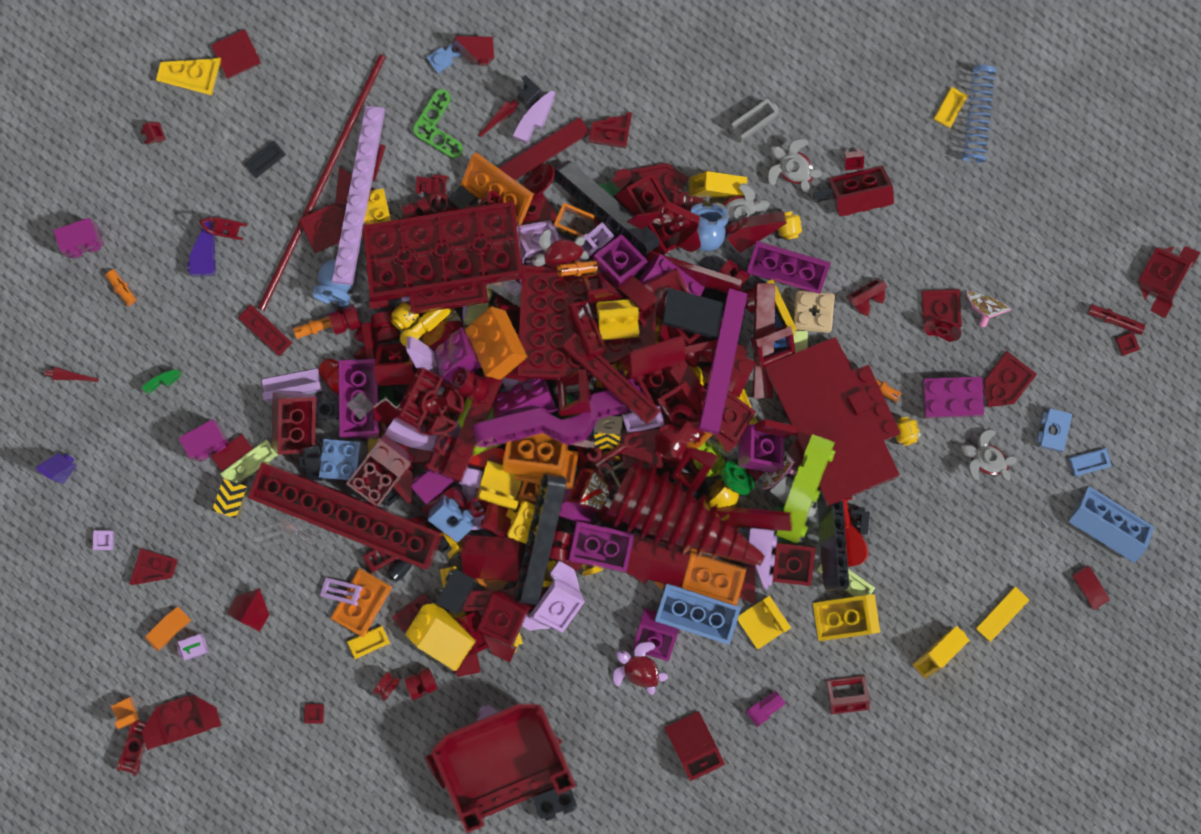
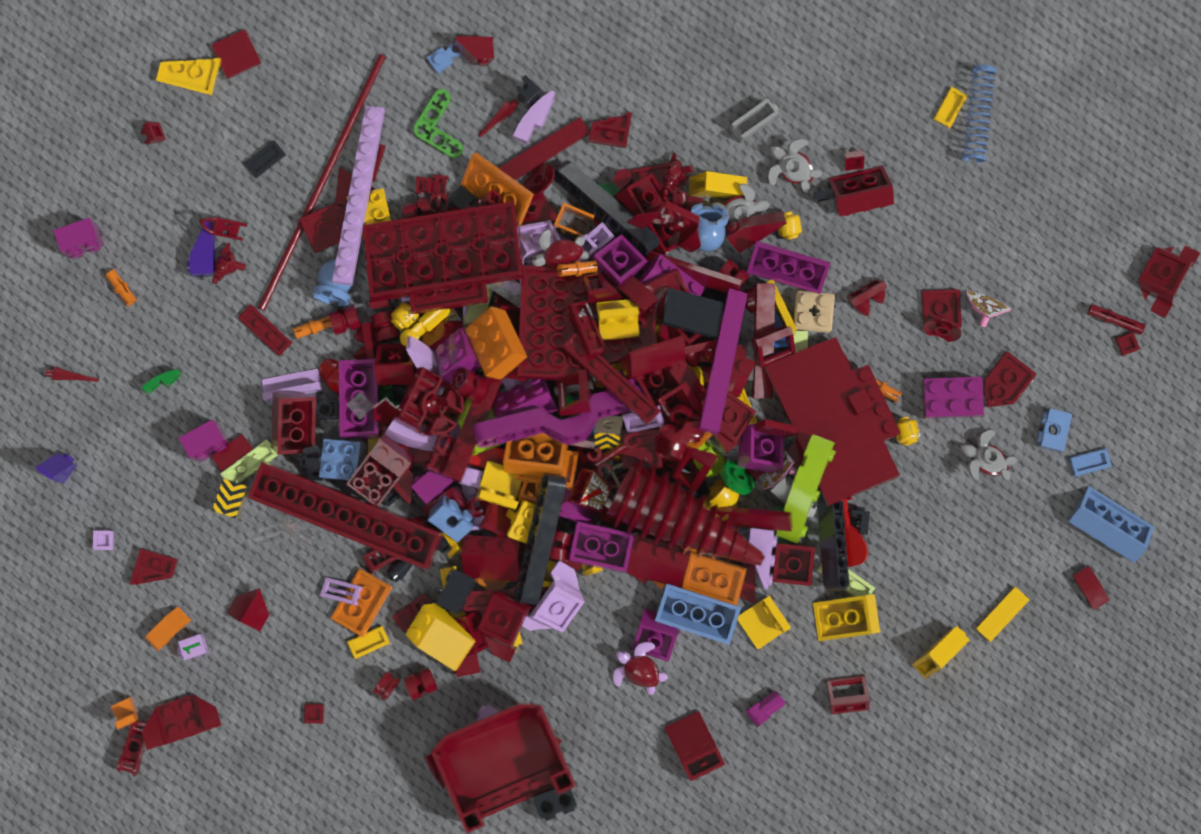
(226, 264): none -> dark red piece
(674, 173): none -> dark red piece

